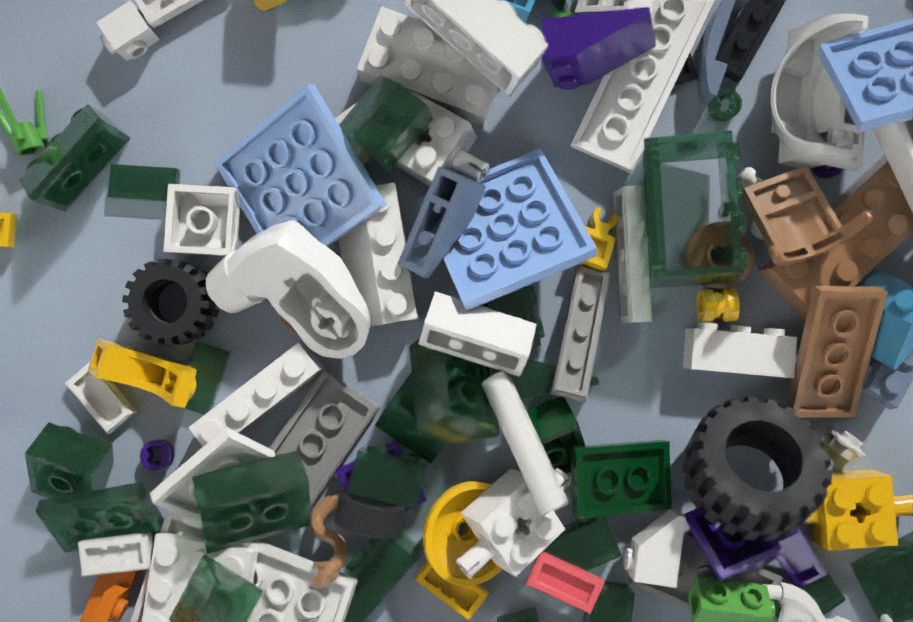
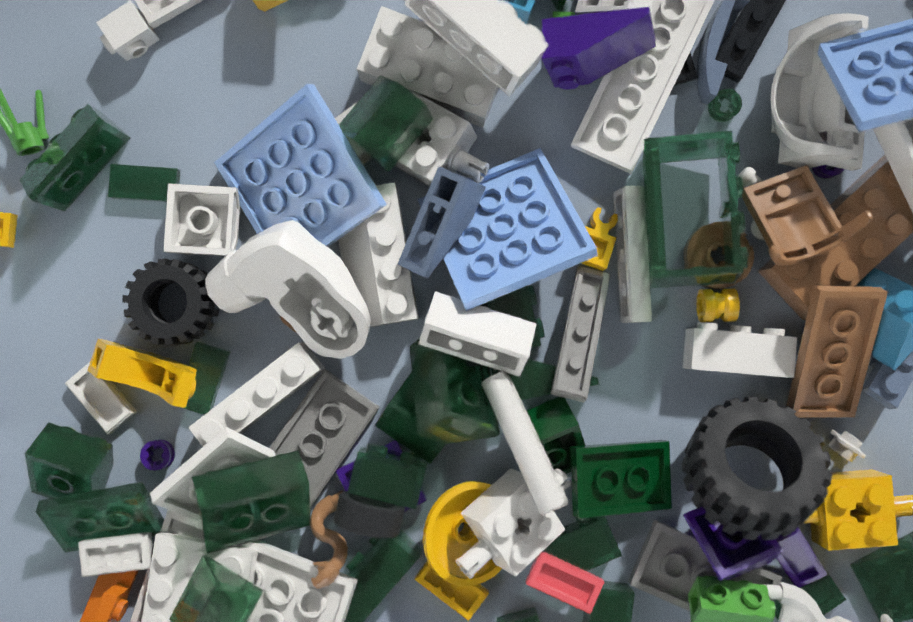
(657, 551): white slope -> none

